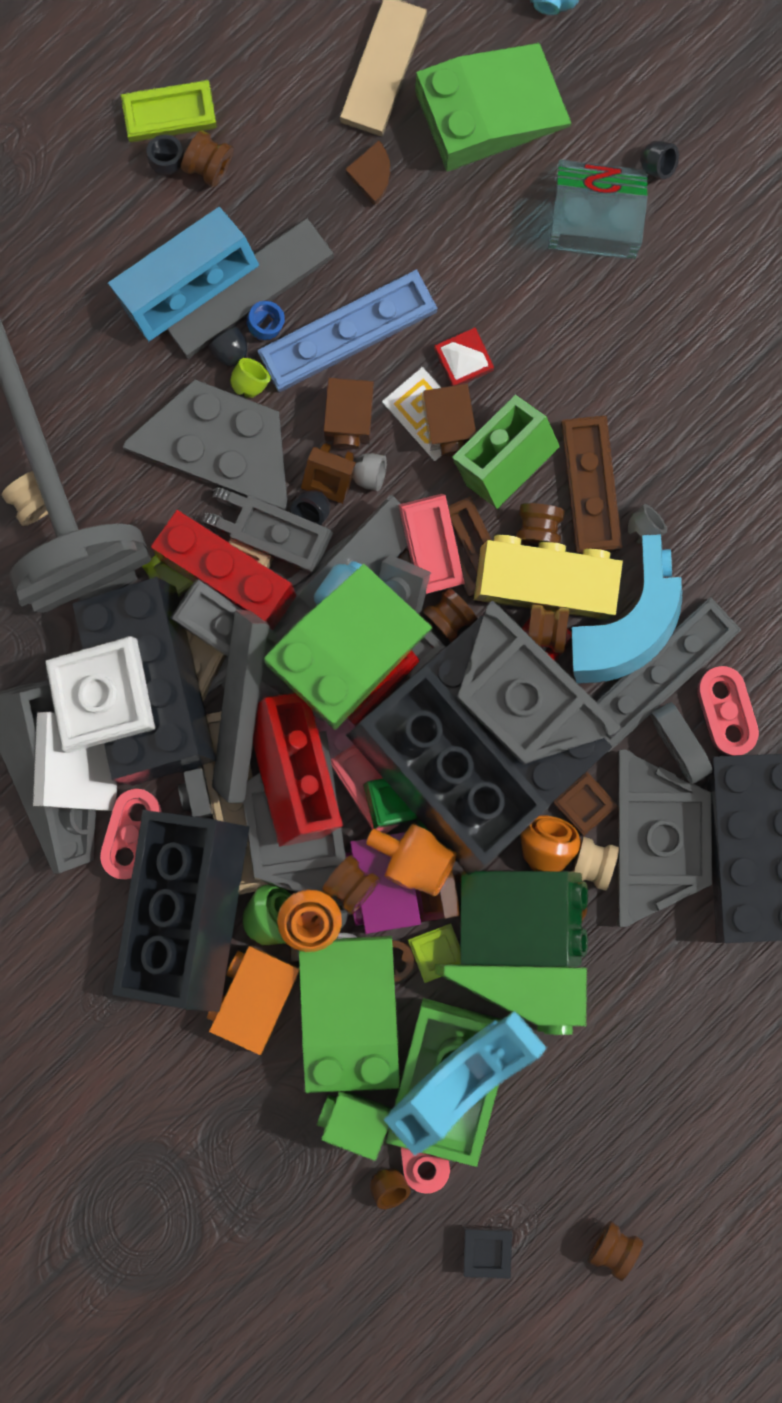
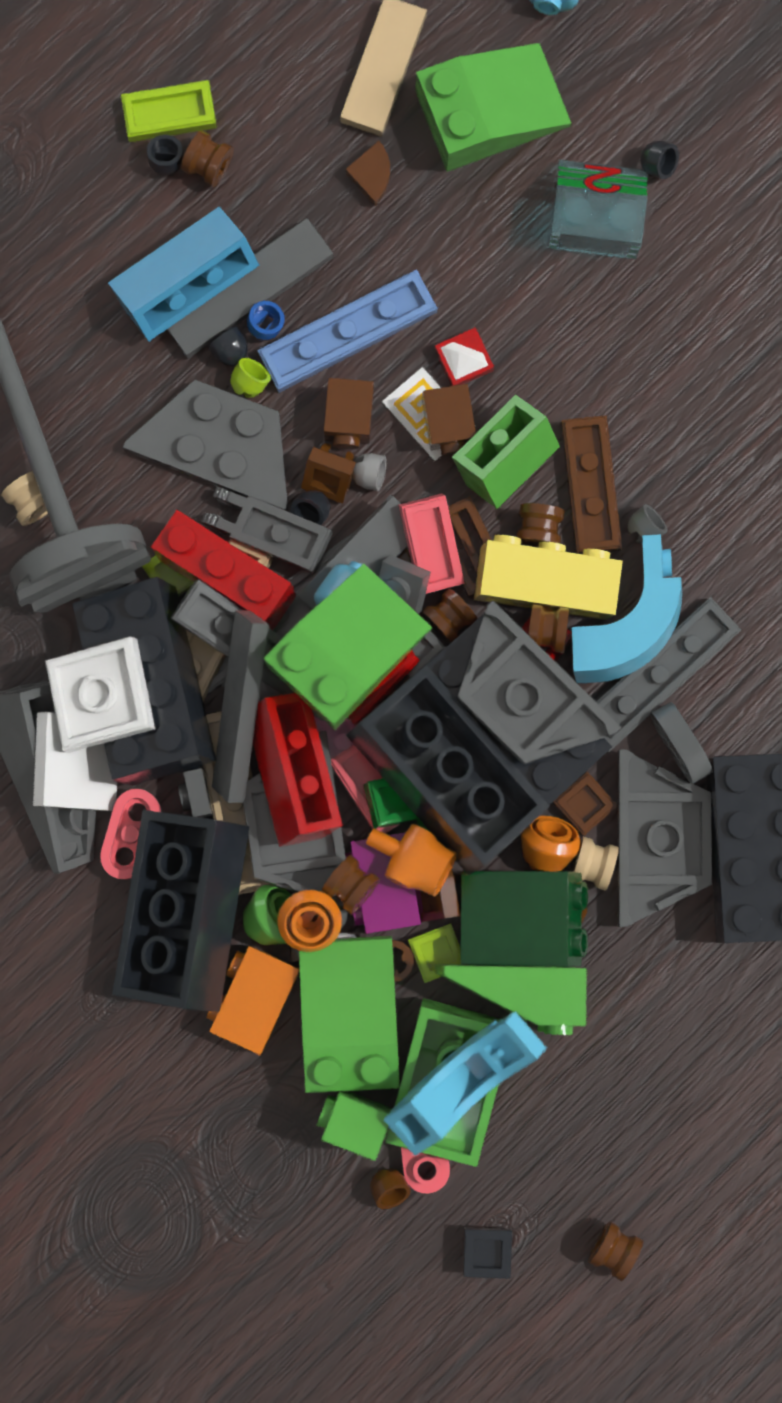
(730, 711): coral plate -> none

